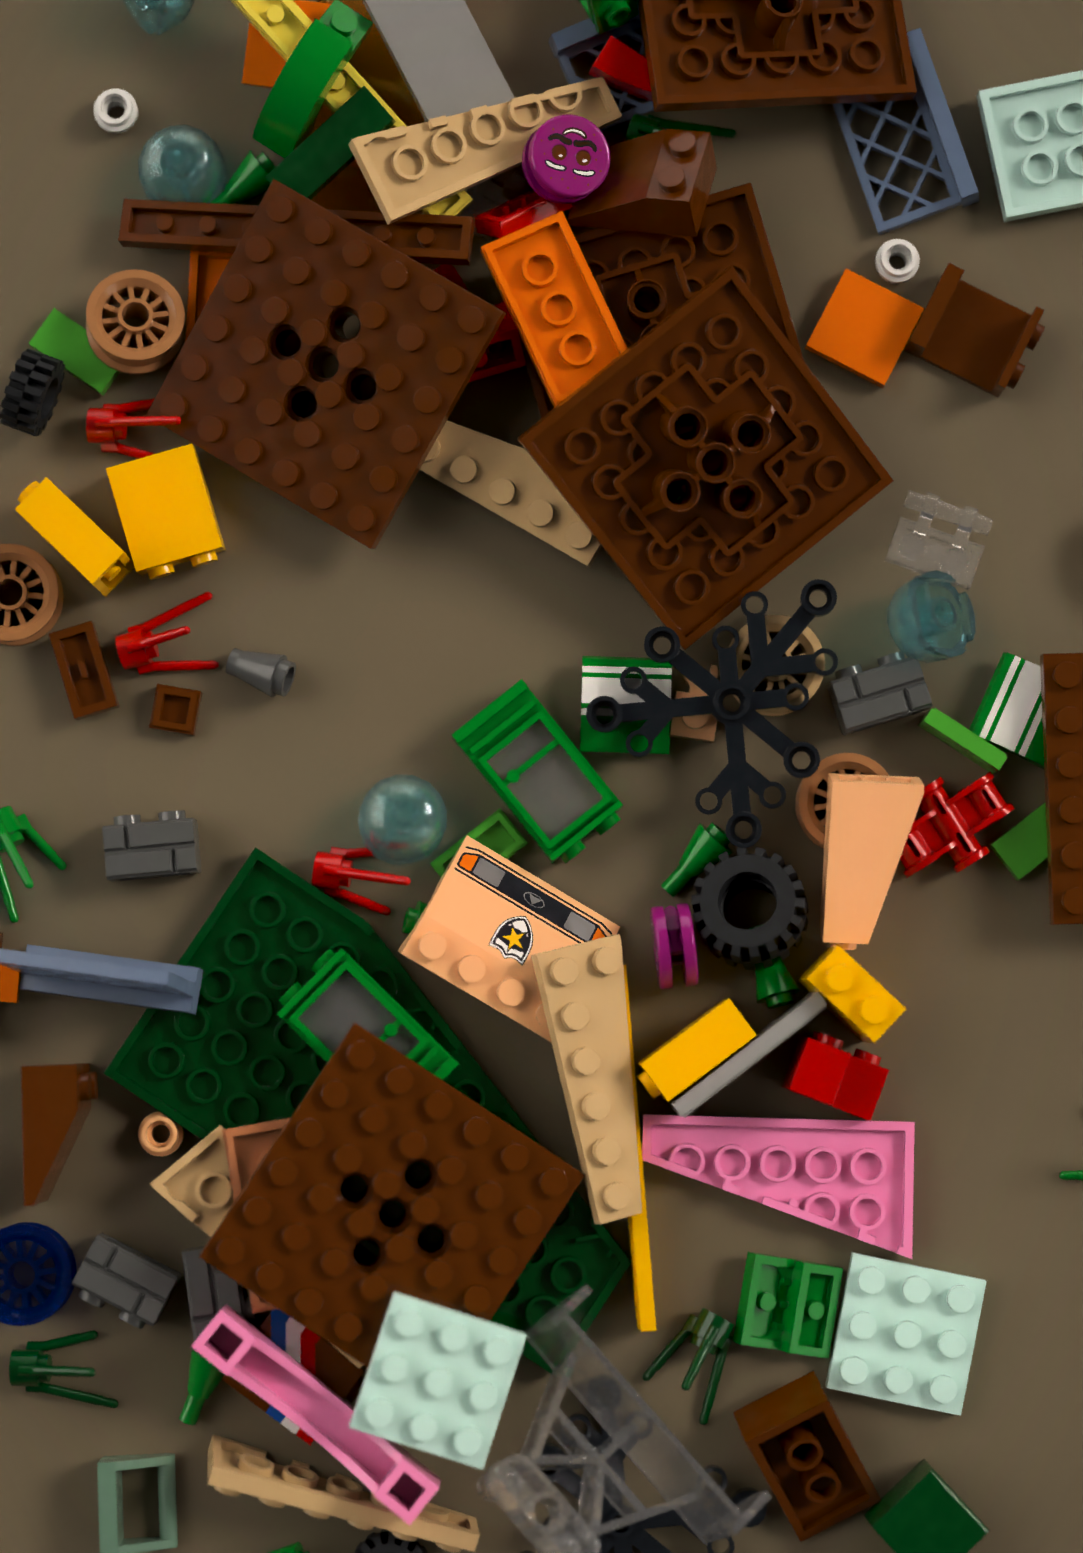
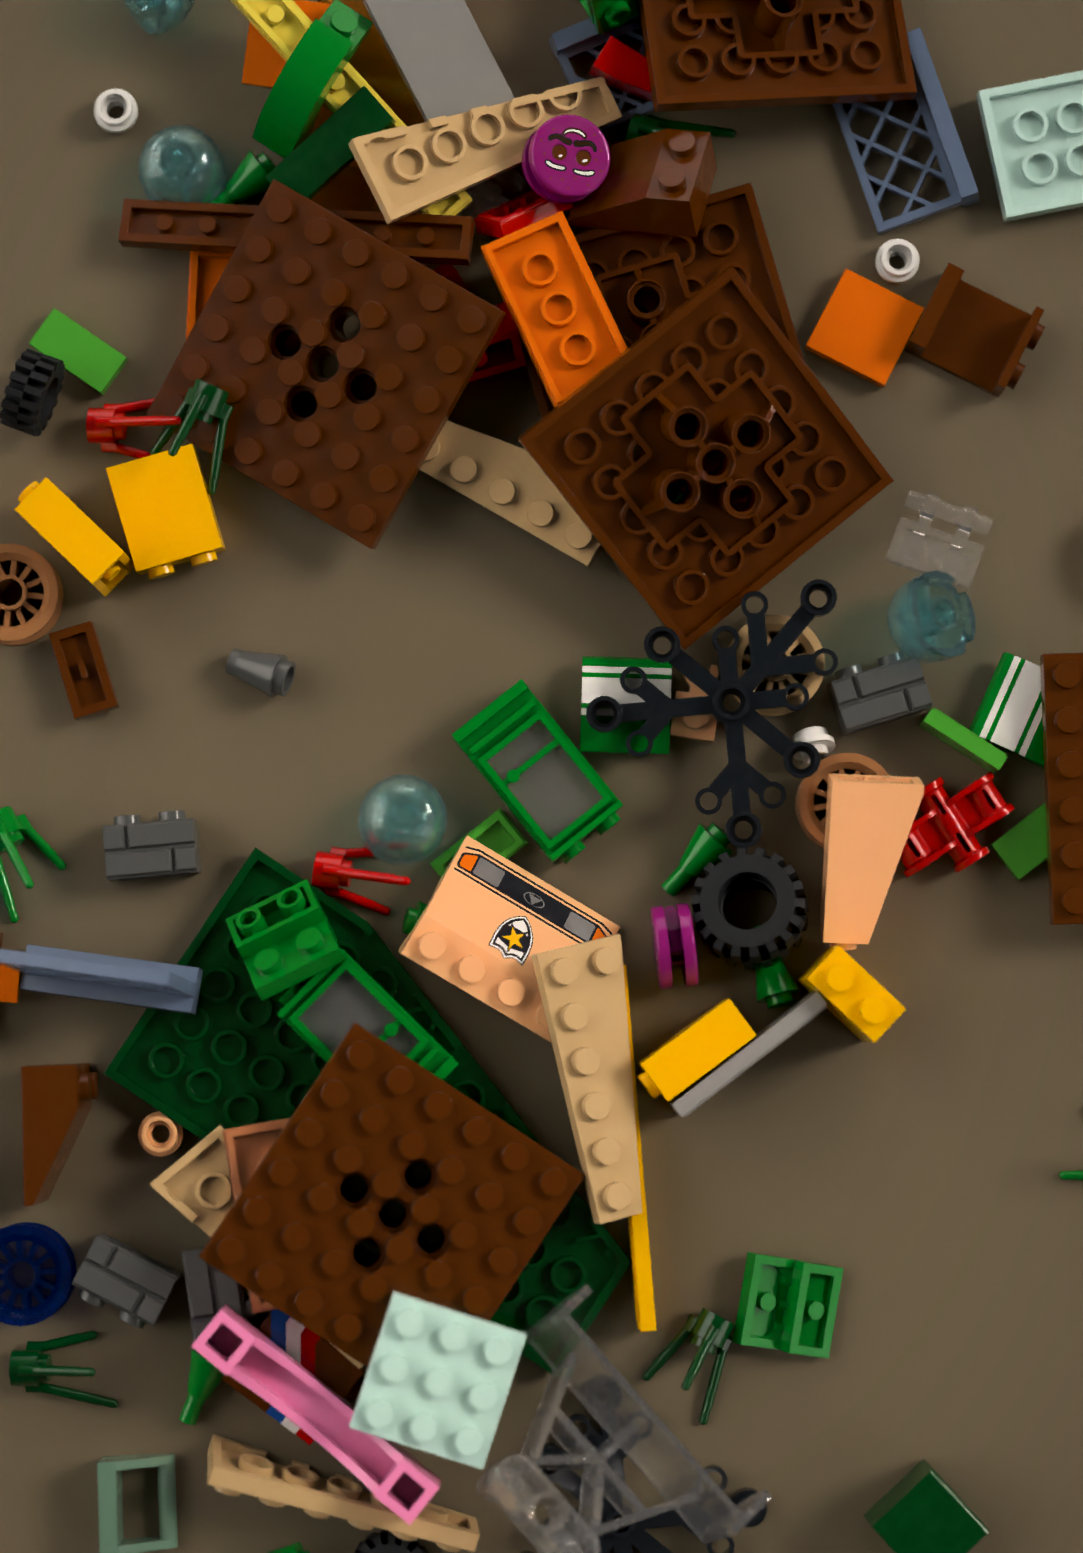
(140, 646): red plant -> none
(149, 287): medium nougat wheel -> none
(175, 709): reddish brown tile -> none
(204, 403): none -> dark green plant
(284, 939): none -> green brick
(806, 1456): reddish brown slope -> none
(819, 738): none -> white plate
(820, 1170): bright pink wing -> none
(835, 1076): red brick -> none
(905, 1333): light aqua plate -> none

